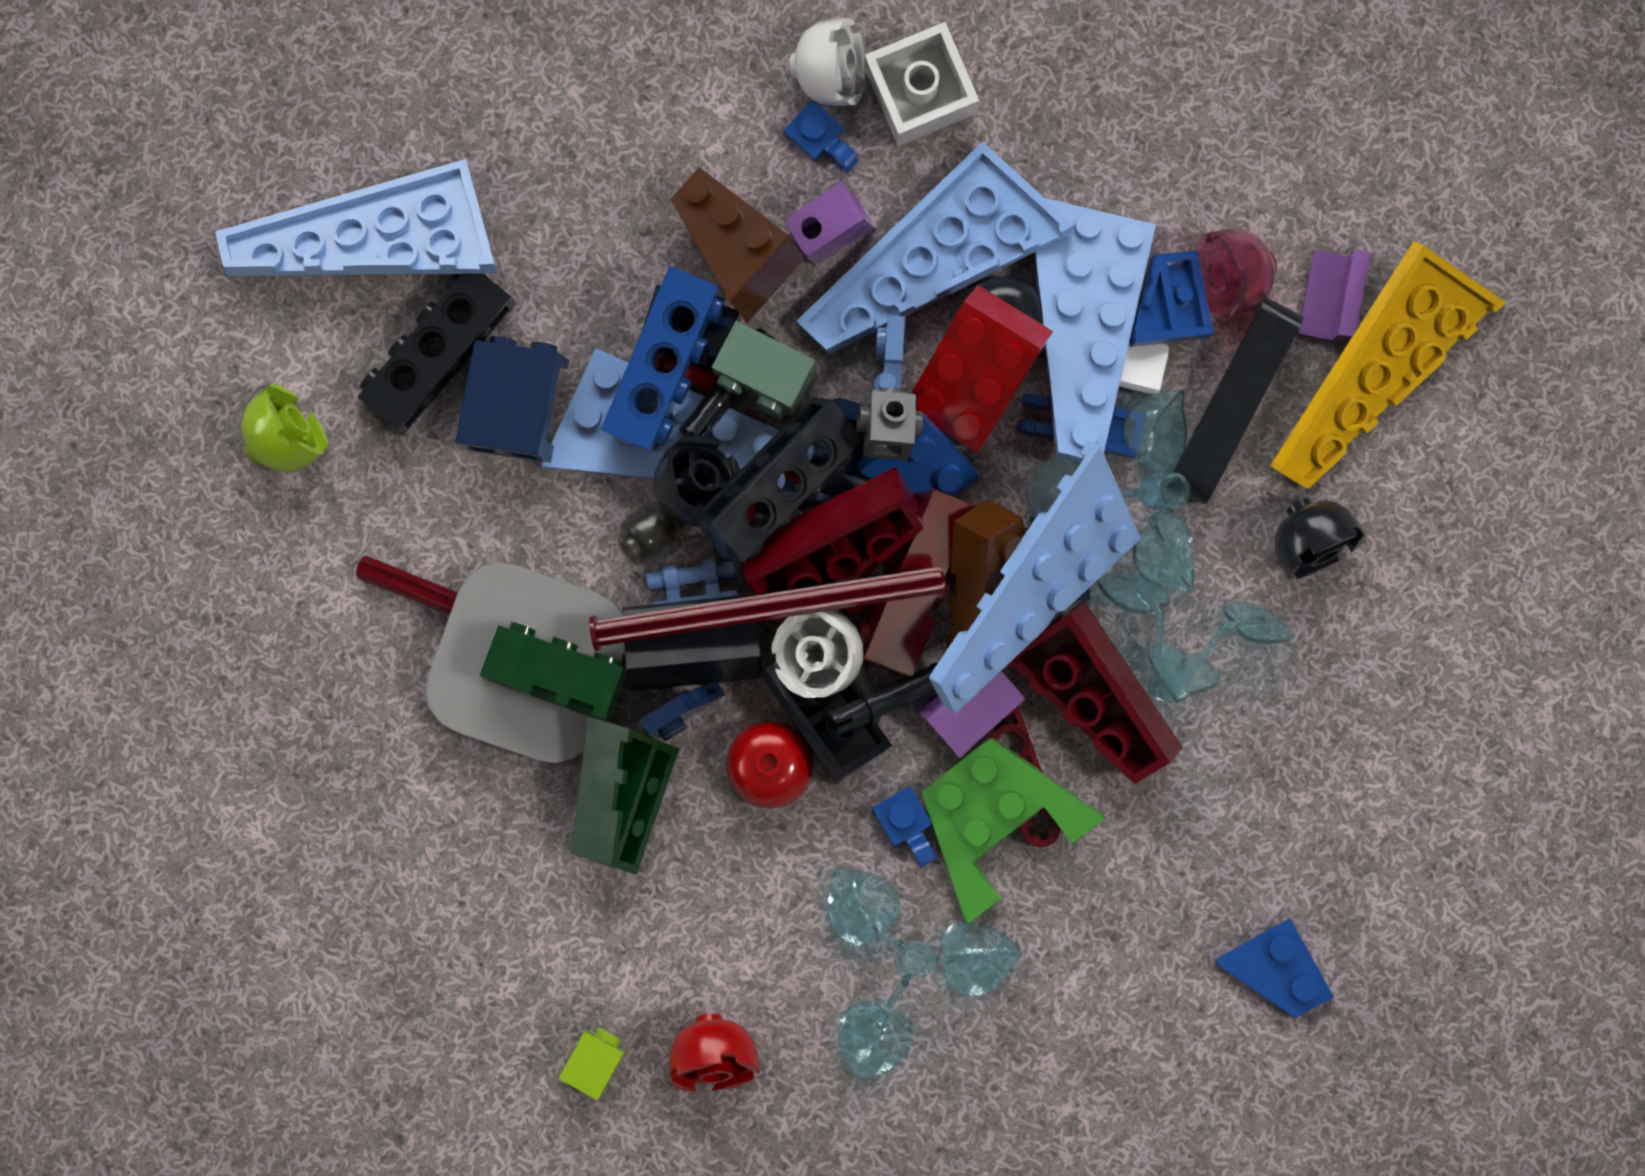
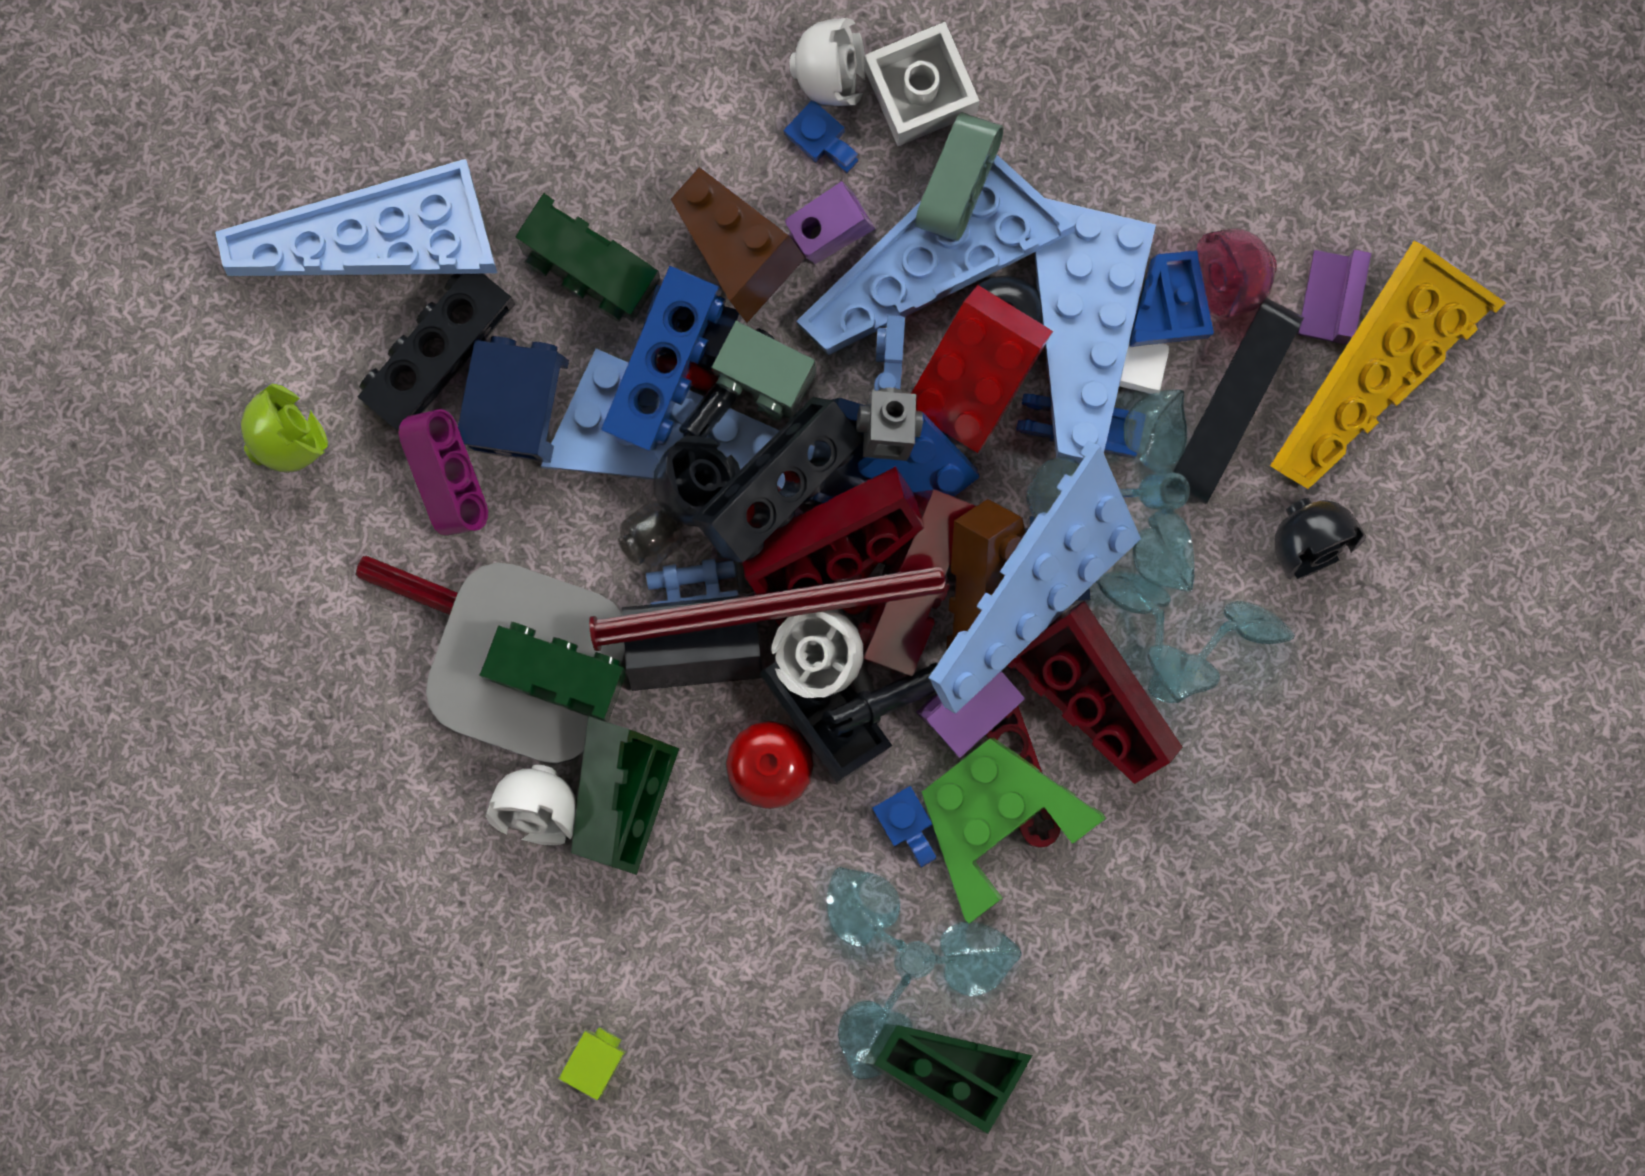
(443, 472): none -> magenta beam
(534, 803): none -> white cylinder
(586, 261): none -> dark green wedge
(669, 719): dark blue wing -> none
(713, 1053): red cylinder -> none
(950, 1073): none -> dark green wedge
(959, 176): none -> sand green beam
(1279, 969): blue wing -> none

